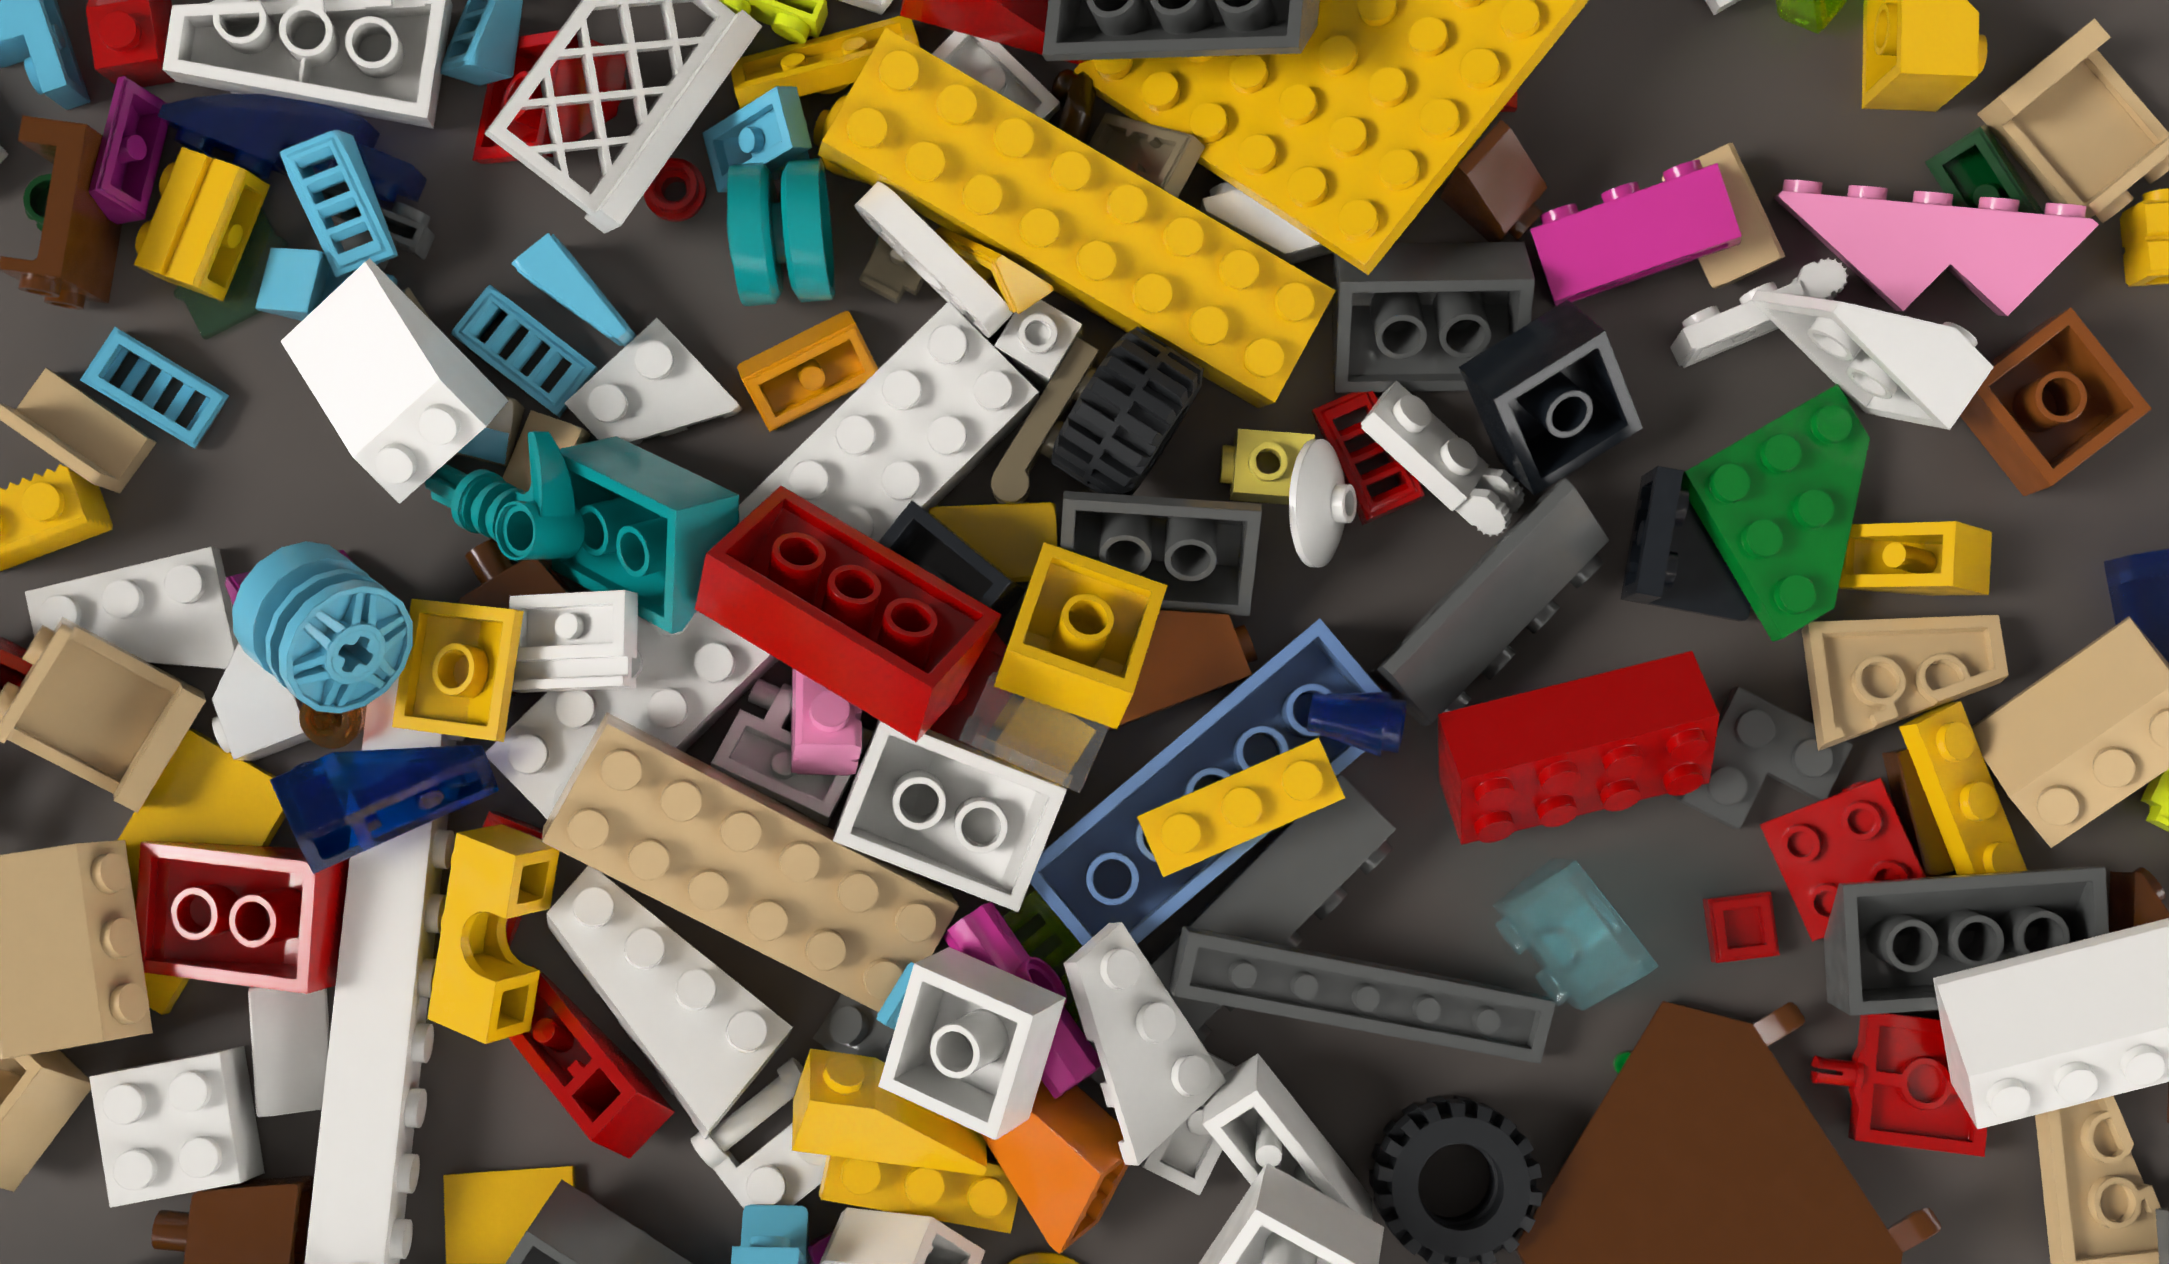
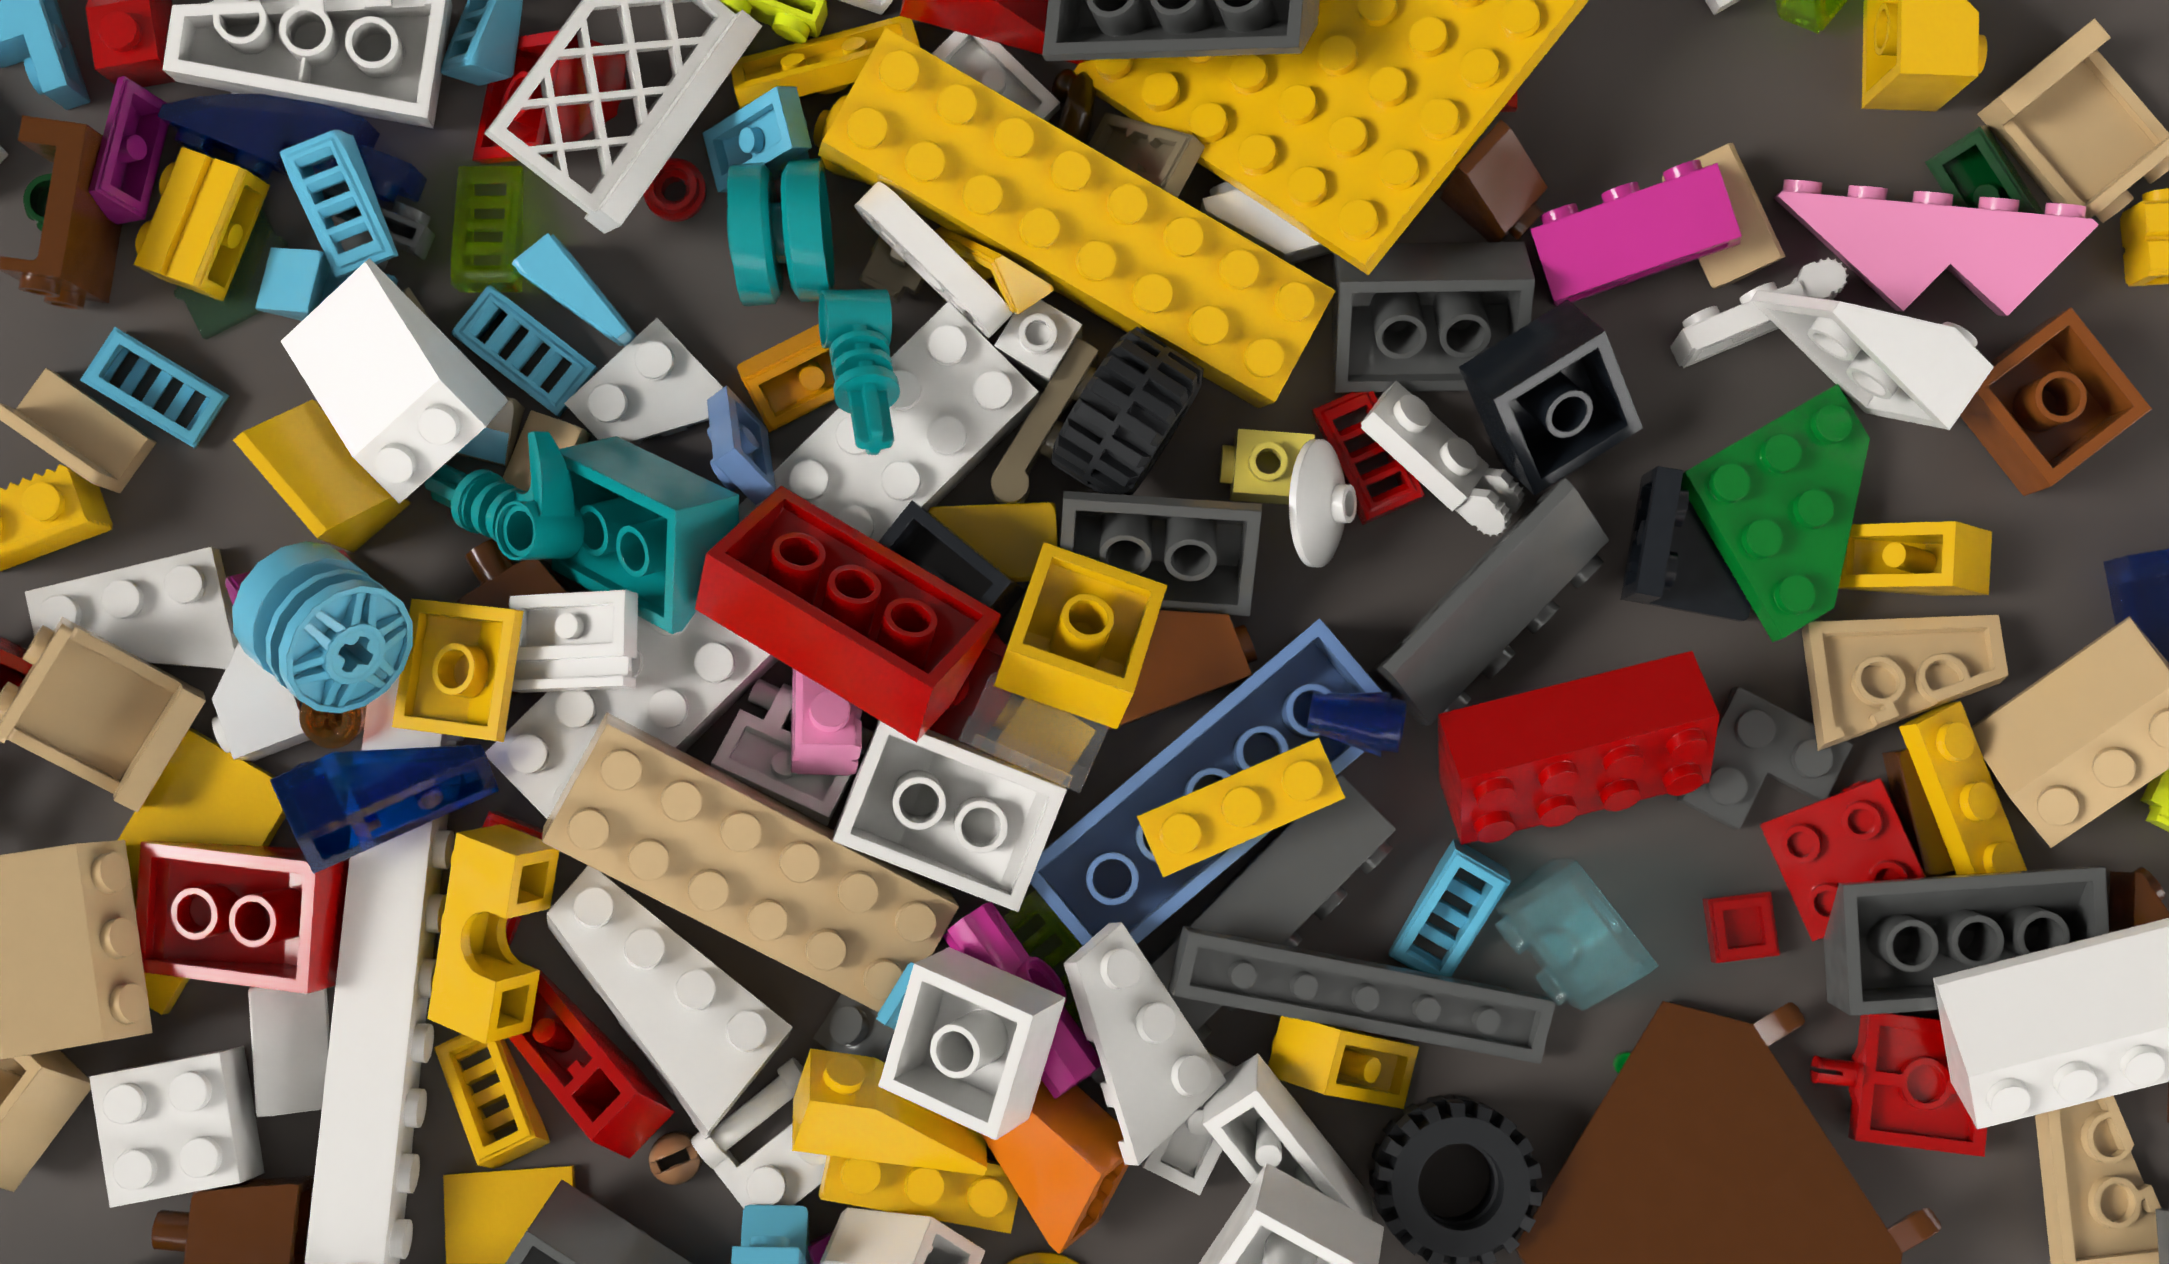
(319, 476): none -> yellow slope
(478, 1129): none -> yellow slope
(503, 277): none -> clear neon green slope
(668, 1145): none -> medium nougat hinge
(739, 447): none -> medium blue plate
(858, 335): none -> teal piece
(1343, 1062): none -> yellow slope
(1470, 924): none -> medium azure slope

